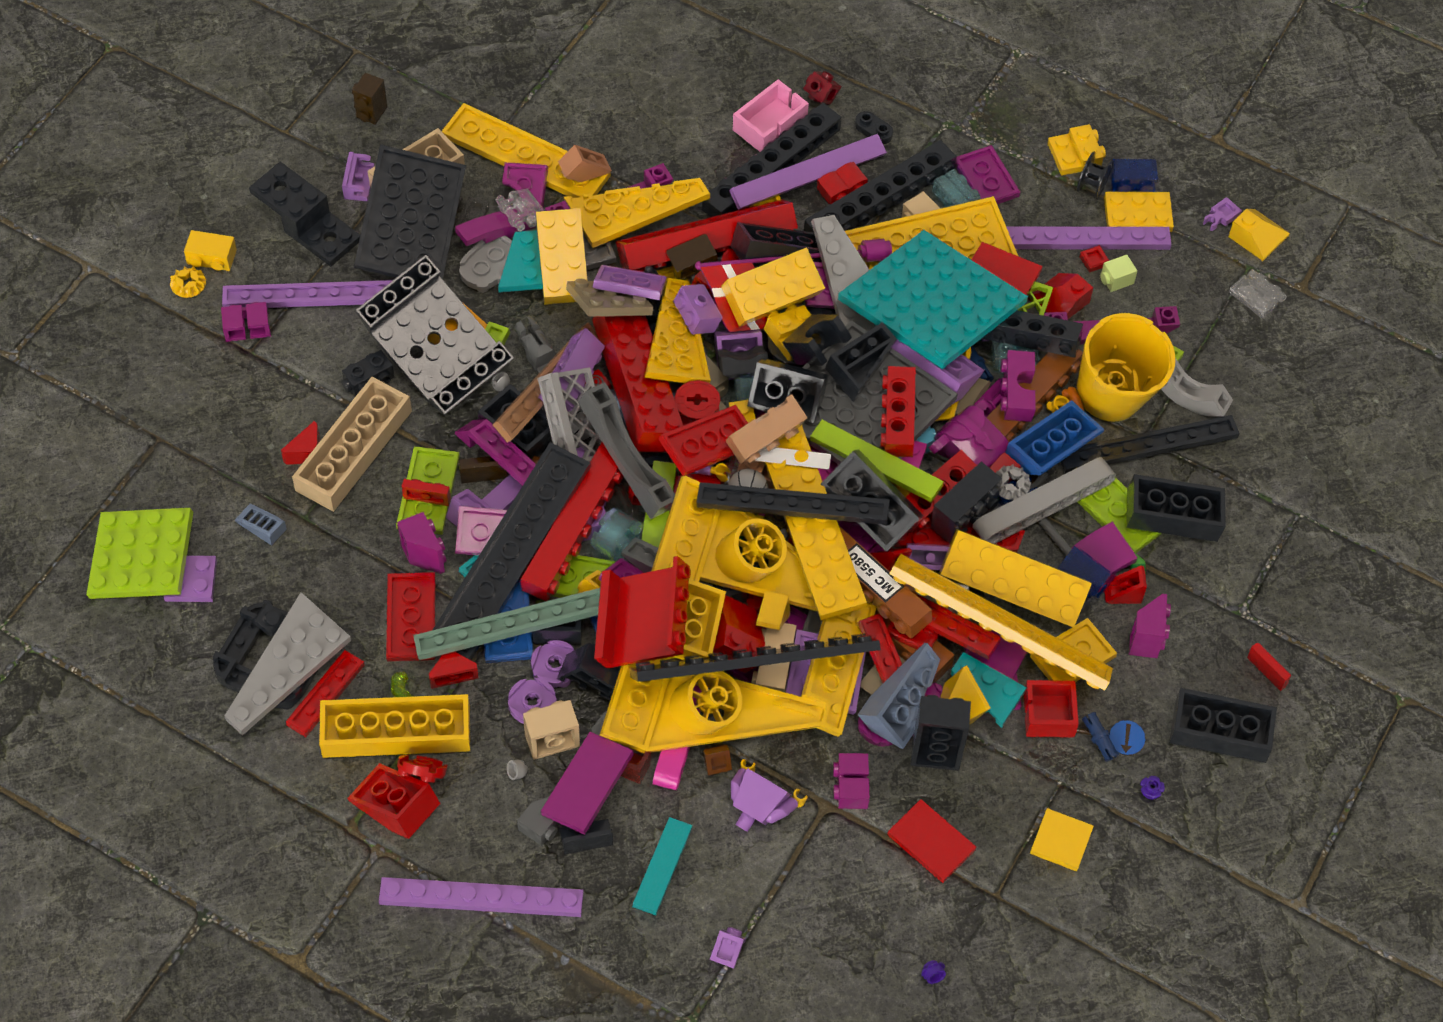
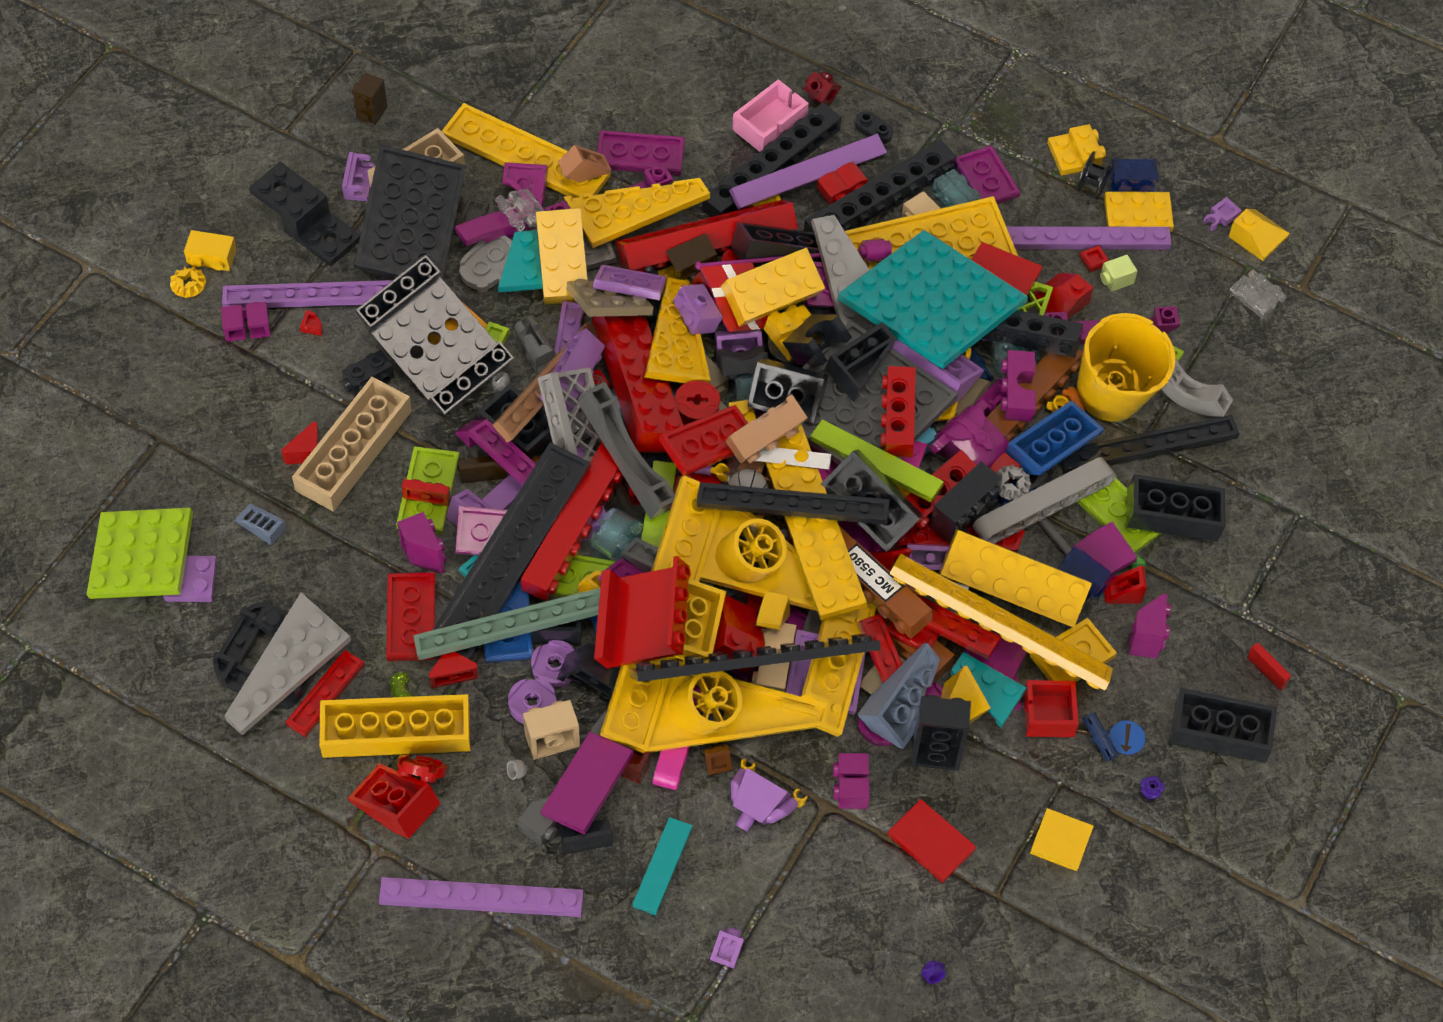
(311, 324): none -> red tile
(569, 323): none -> medium lavender tile
(641, 151): none -> magenta tile

